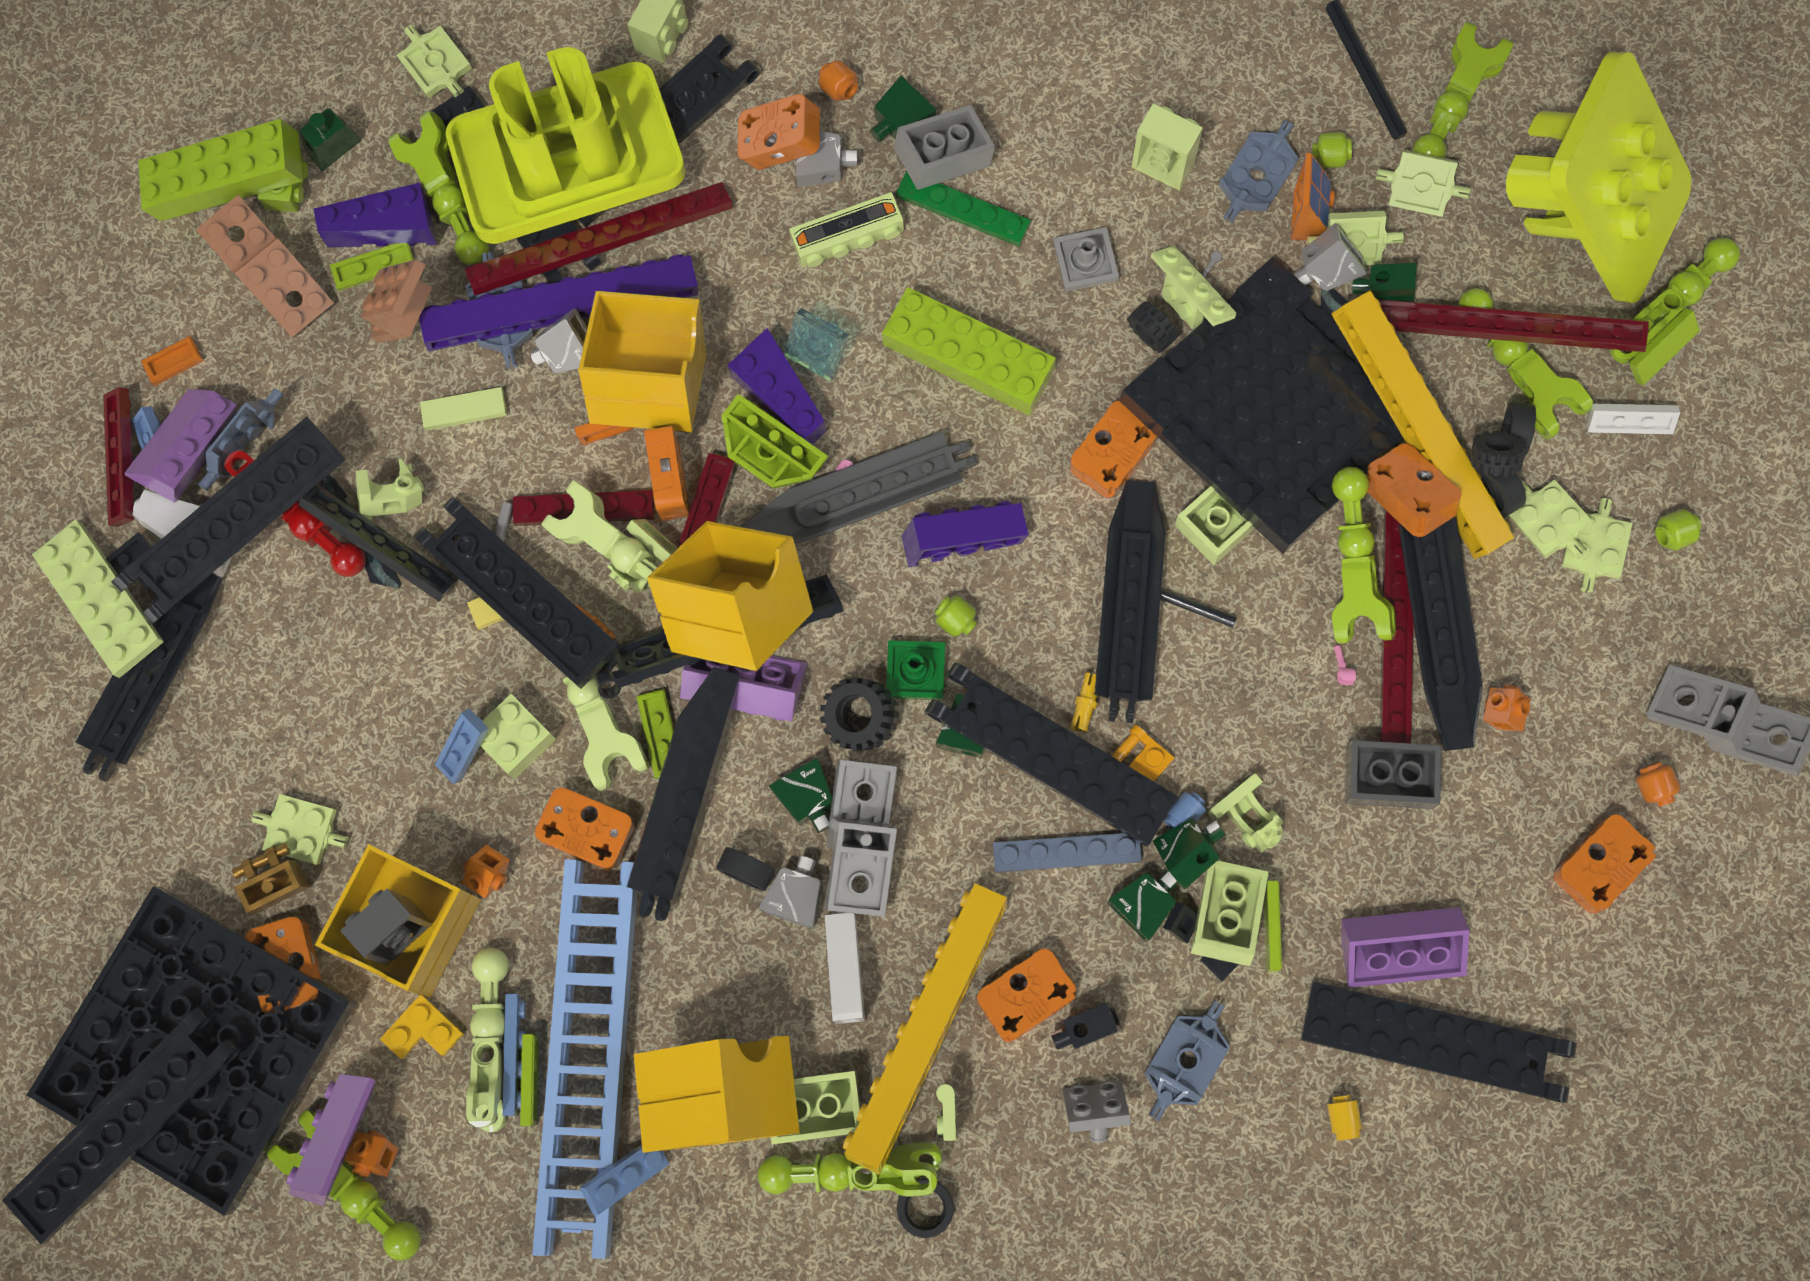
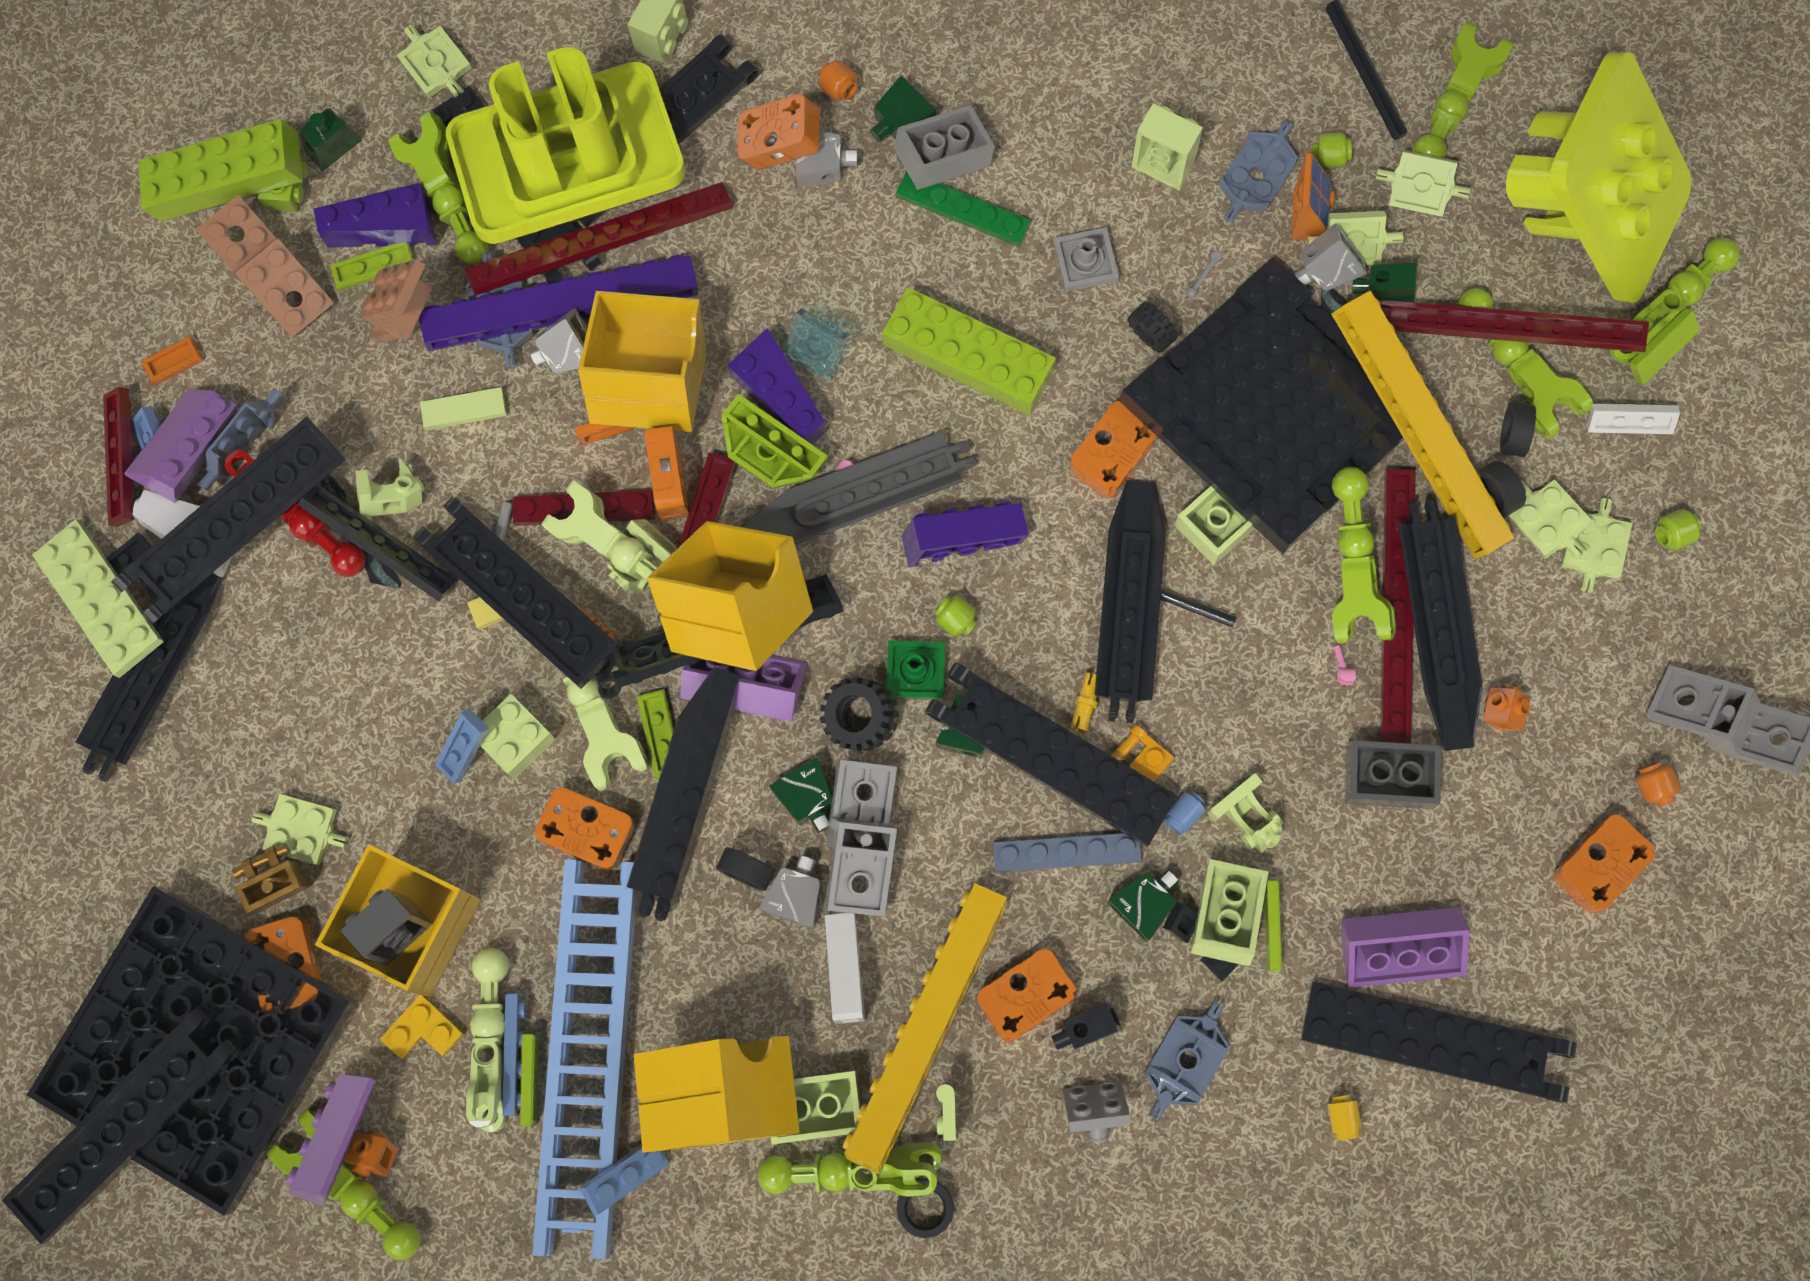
(485, 871): orange brick -> none
(847, 230): yellowish green brick -> none
(1189, 291): yellowish green bracket -> none
(1189, 850): dark green torso -> none
(1412, 490): orange axle -> none
(1497, 453): black tyre -> none

